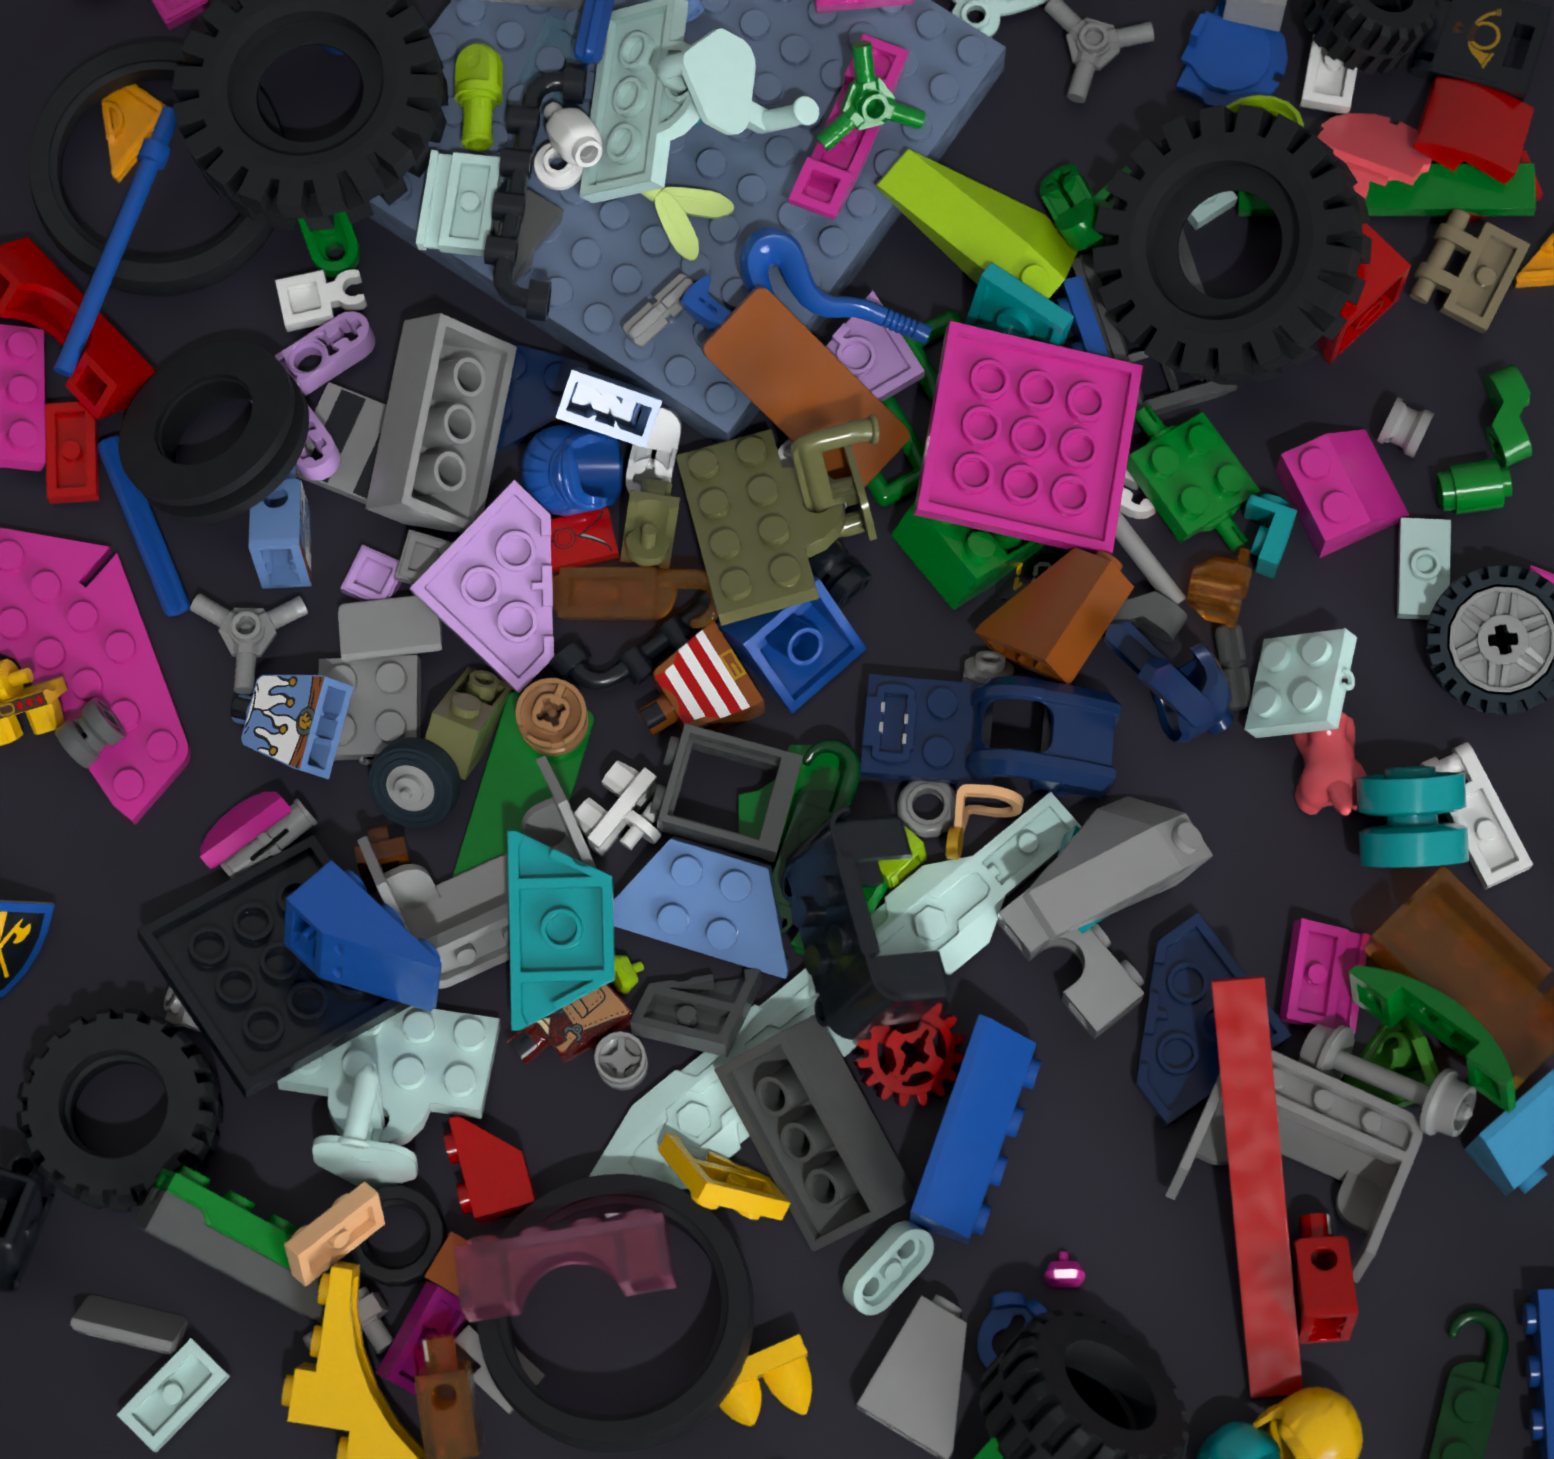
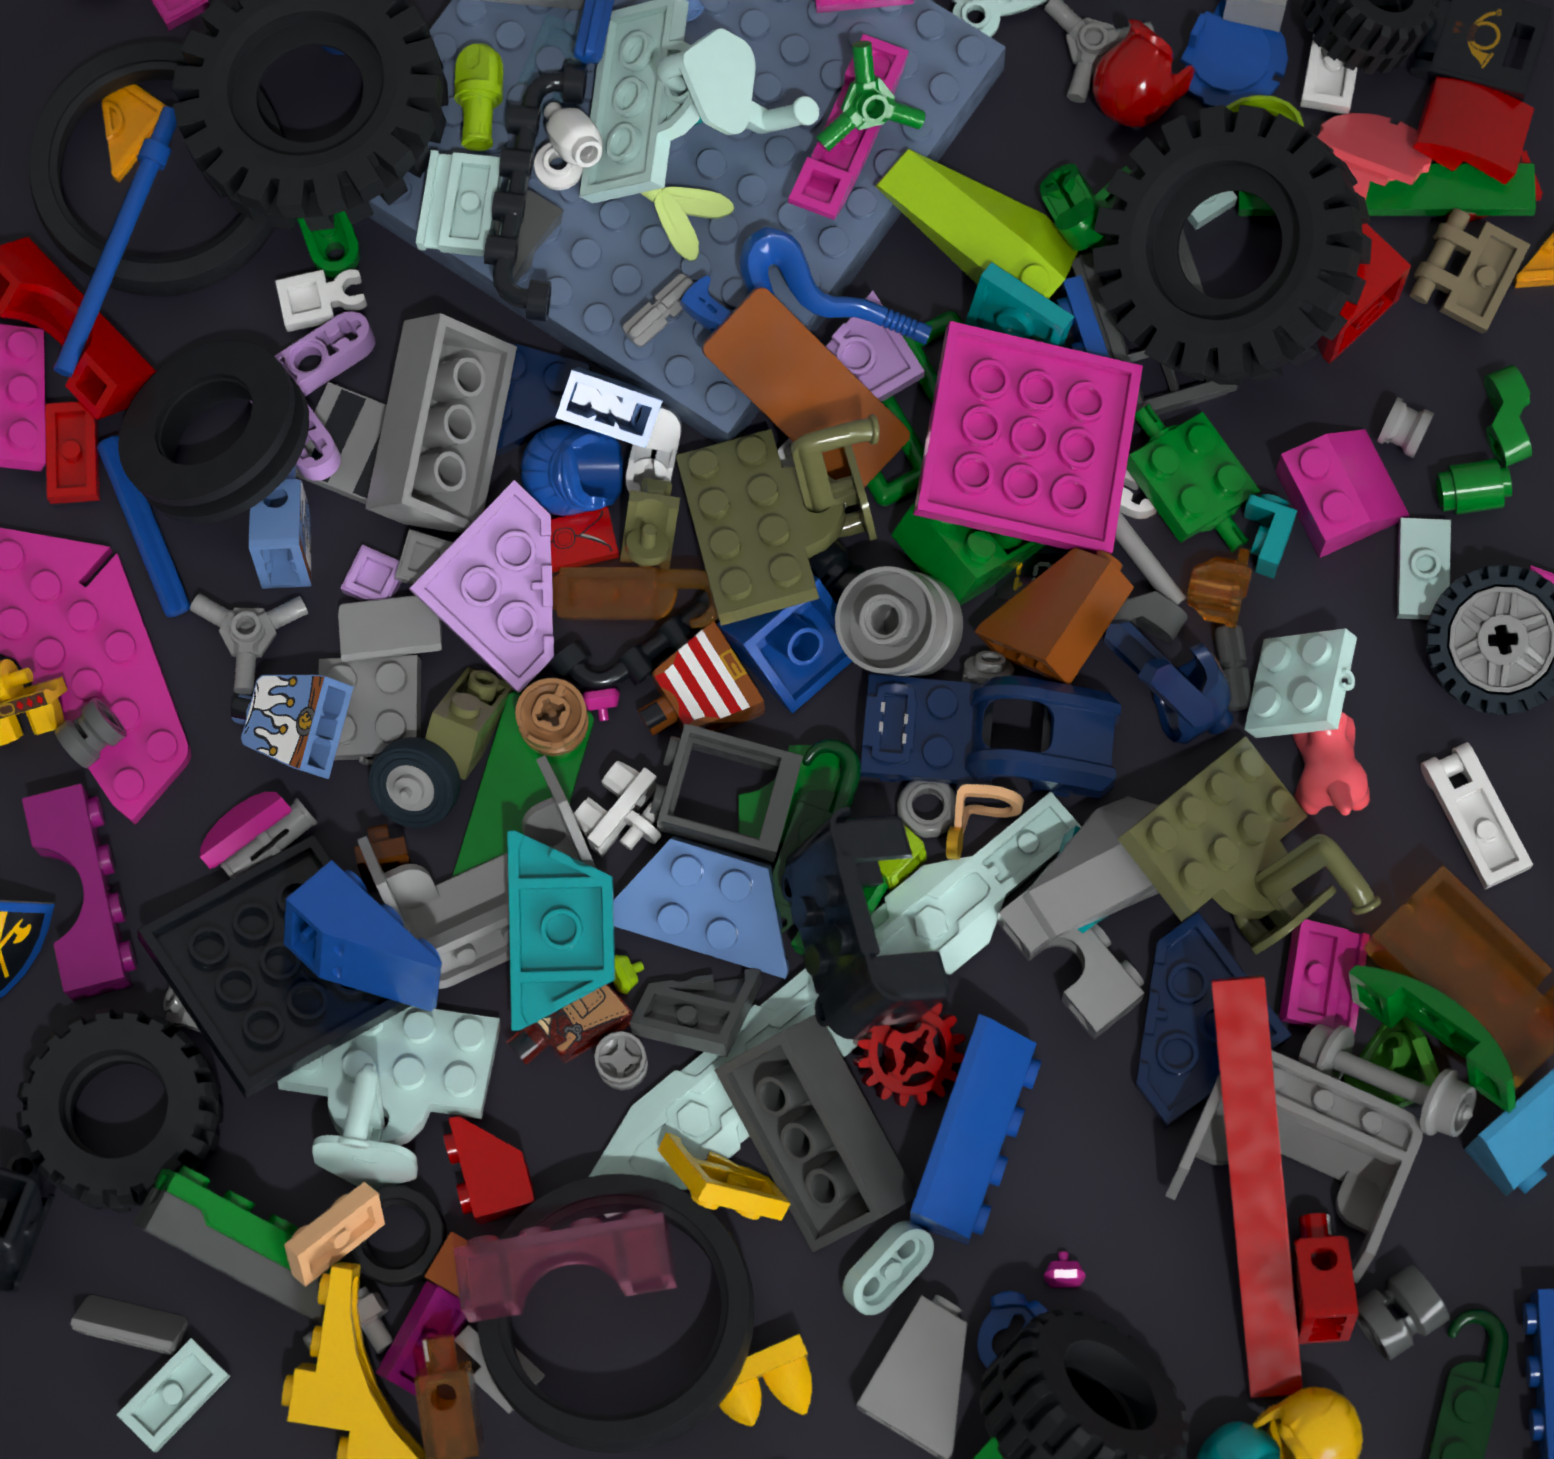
(92, 952): none -> magenta arch
(601, 700): none -> dark pink rock
(898, 622): none -> light grey wheel
(1136, 79): none -> red hair
(1224, 844): none -> olive plate
(1412, 804): teal wheel -> none
(1414, 1302): none -> dark grey wheel

